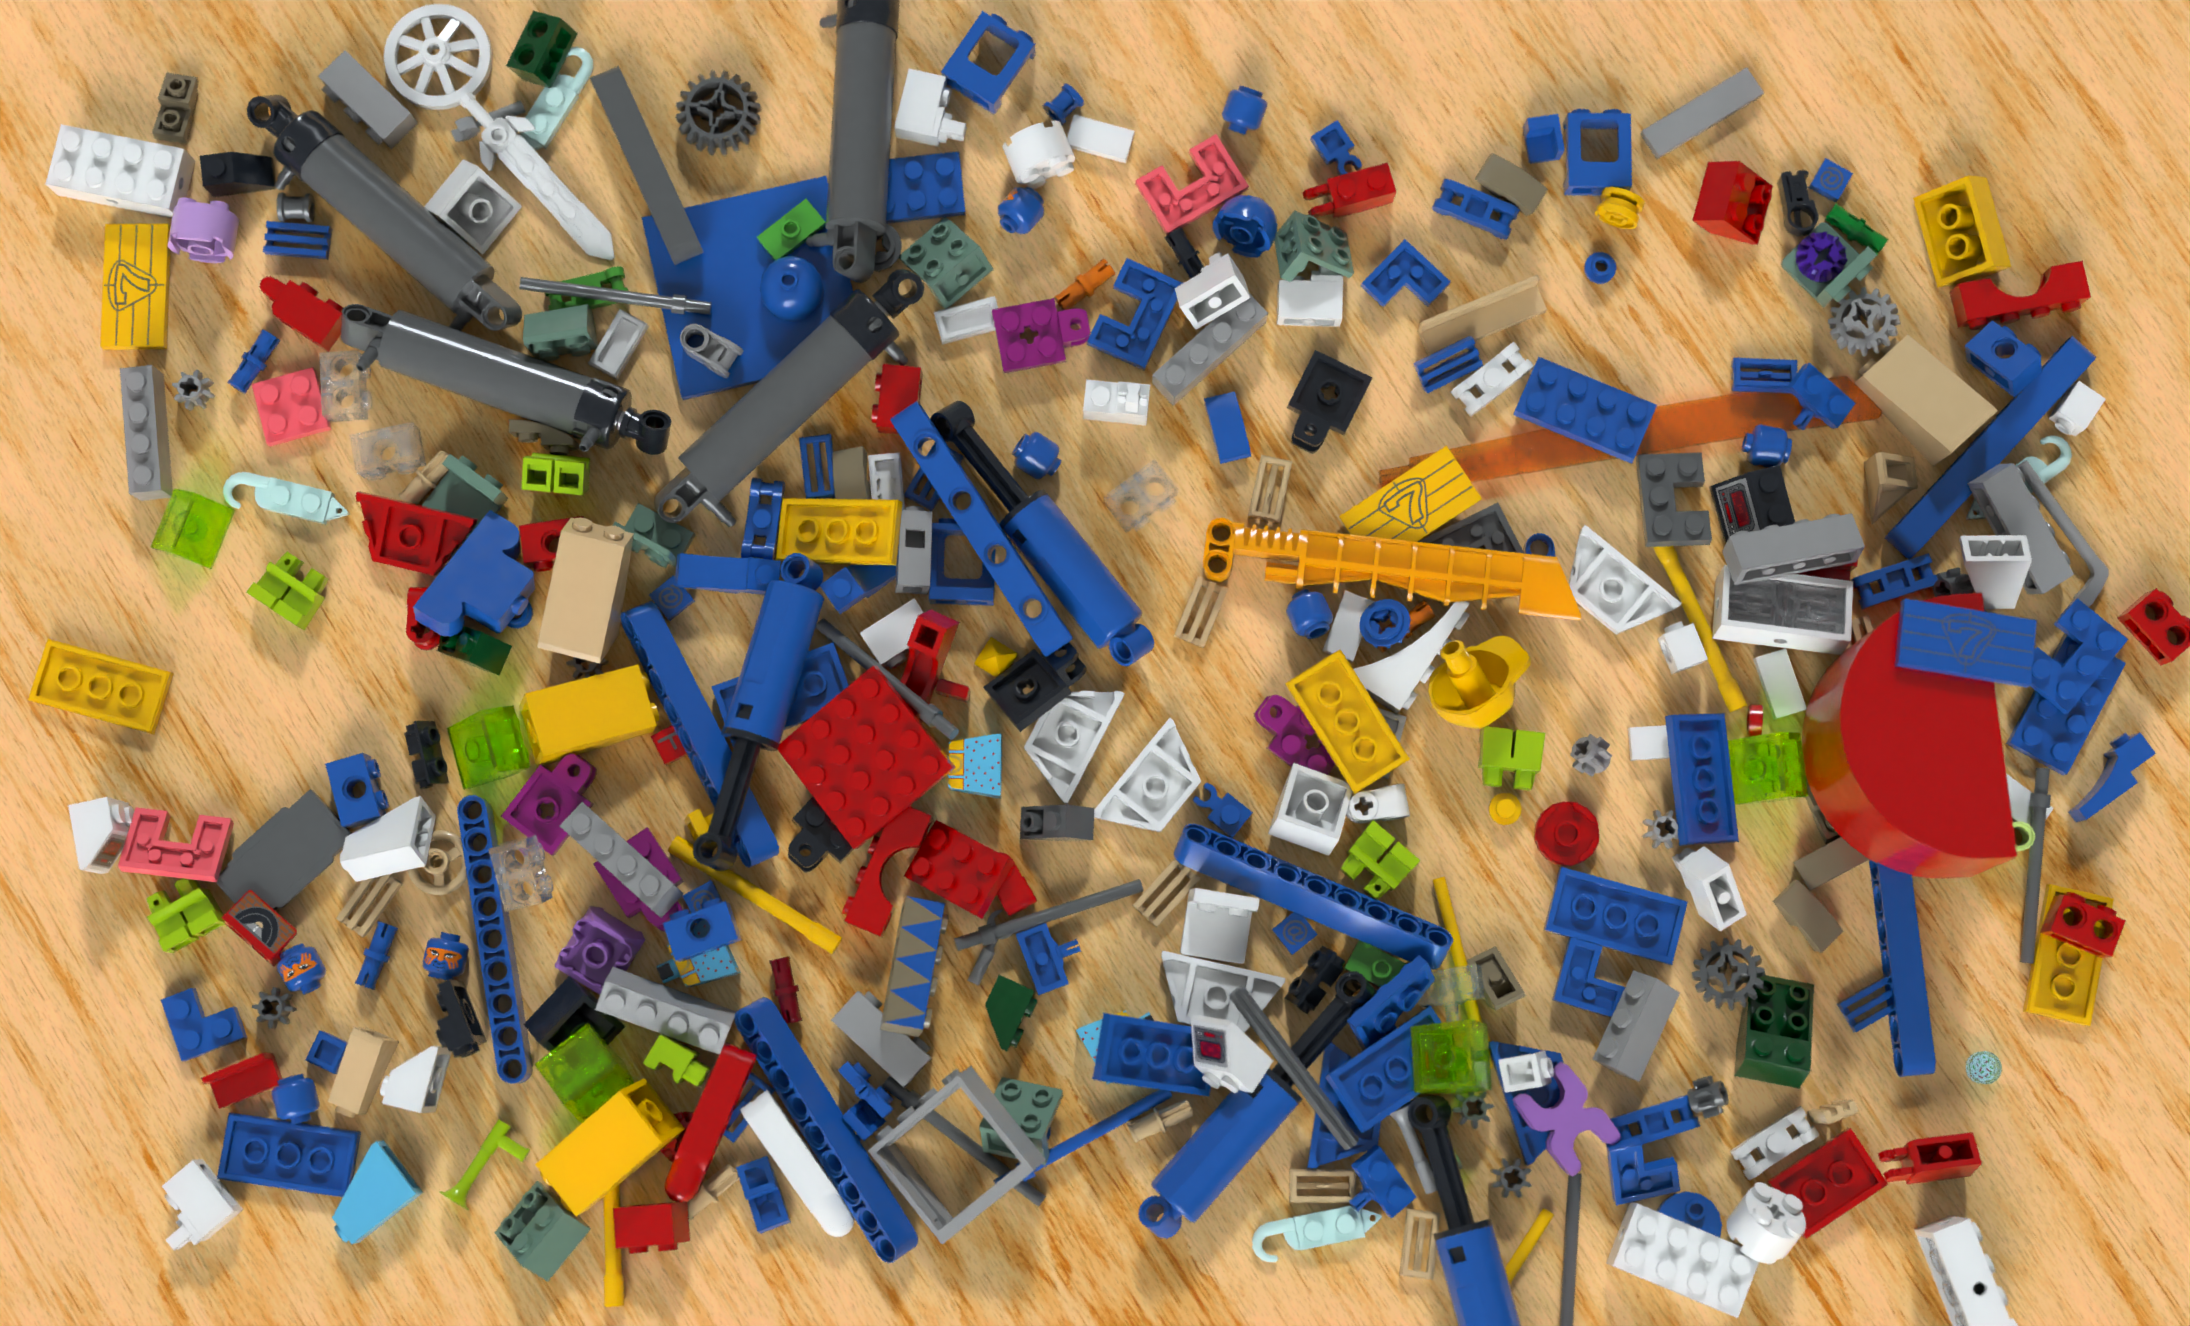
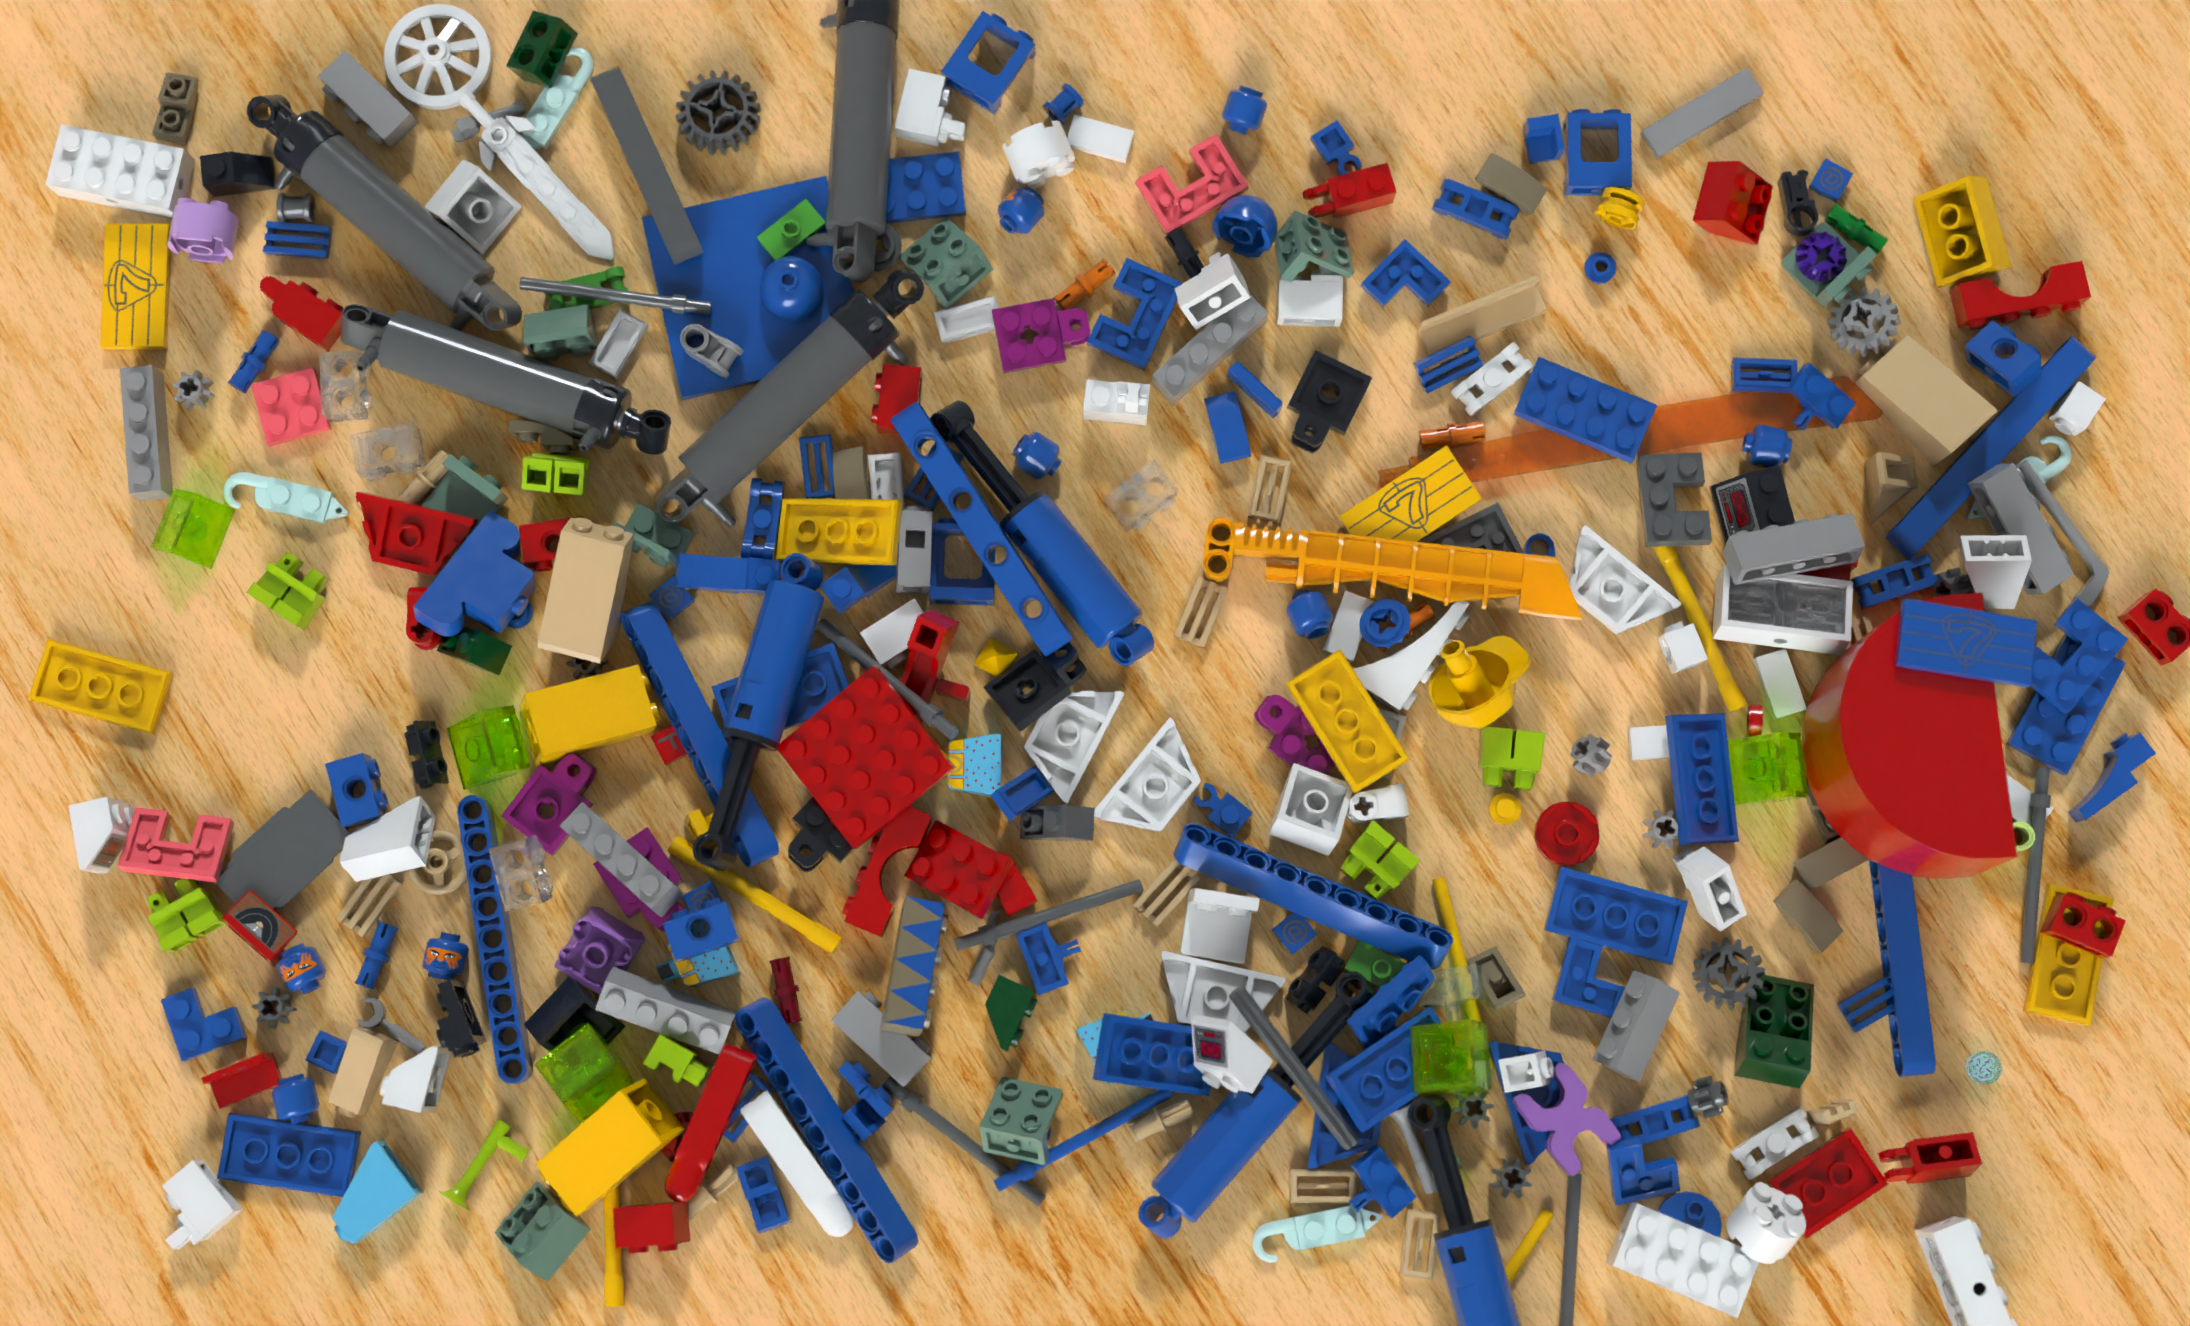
(394, 1030): none -> light grey piece
(914, 1187): light grey window -> none
(1022, 793): none -> blue tile
(1255, 389): none -> blue tile
(1452, 435): none -> orange pin

